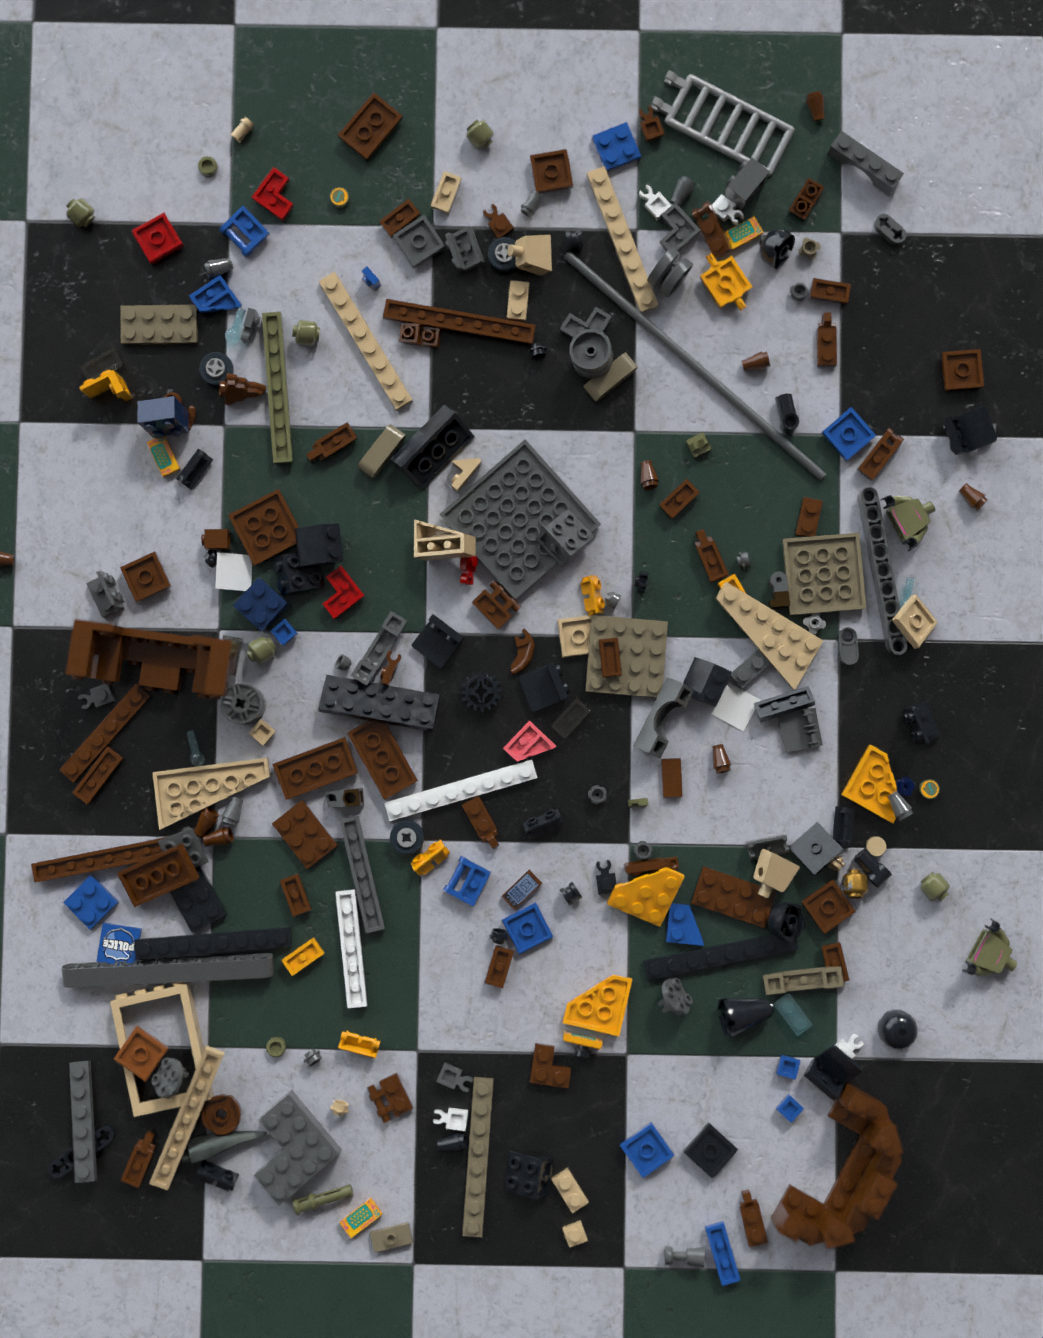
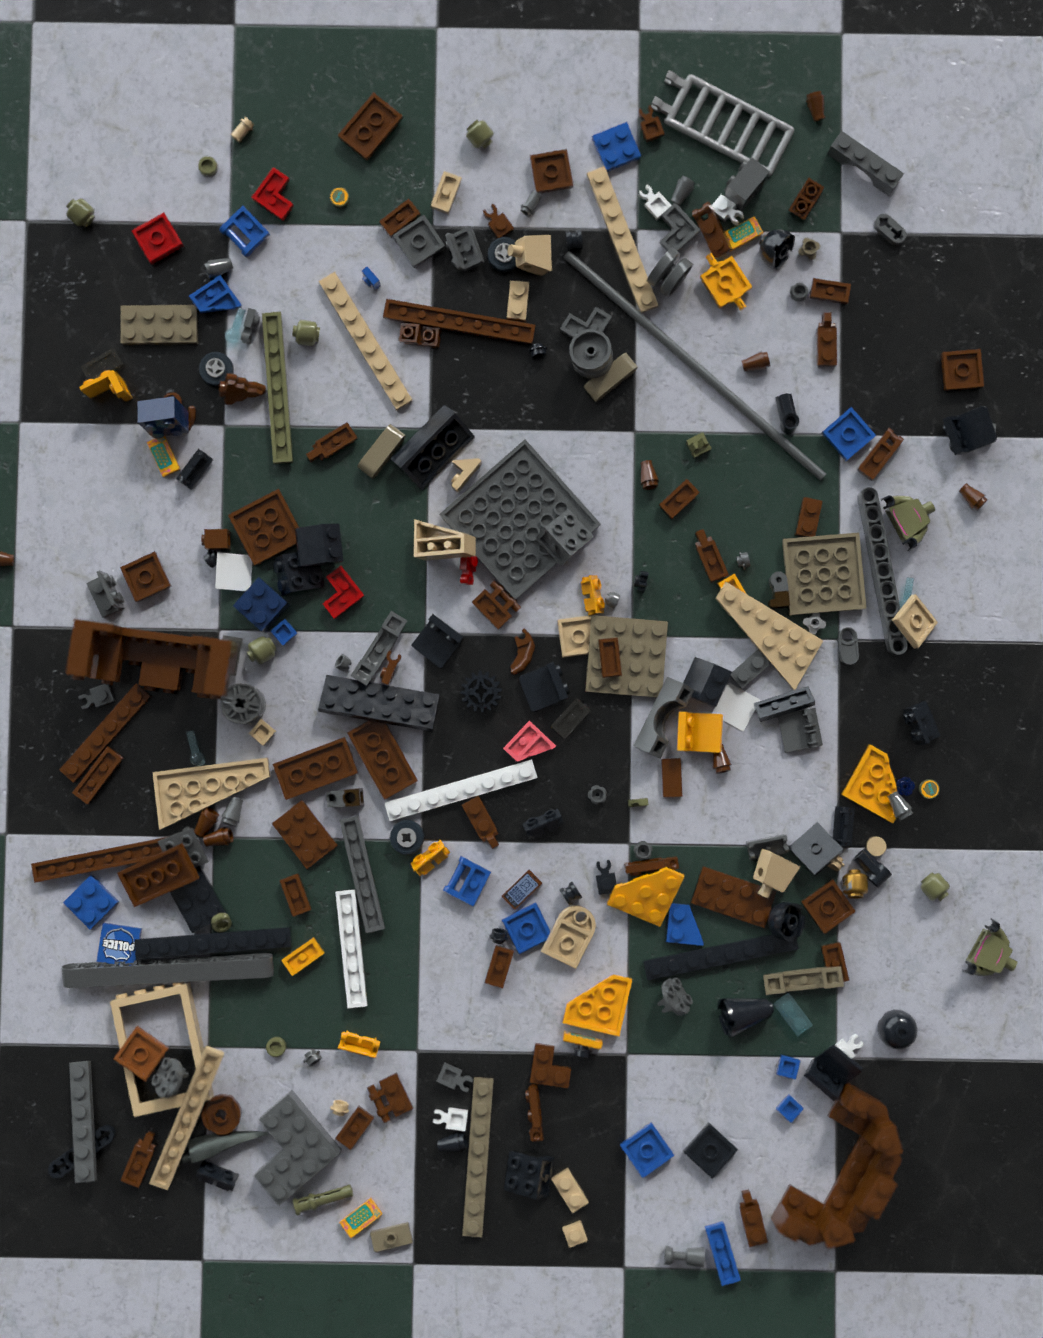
(221, 922): none -> olive tile
(354, 1127): none -> reddish brown plate
(534, 1114): none -> reddish brown hinge
(569, 937): none -> tan tile
(700, 732): none -> light orange bracket

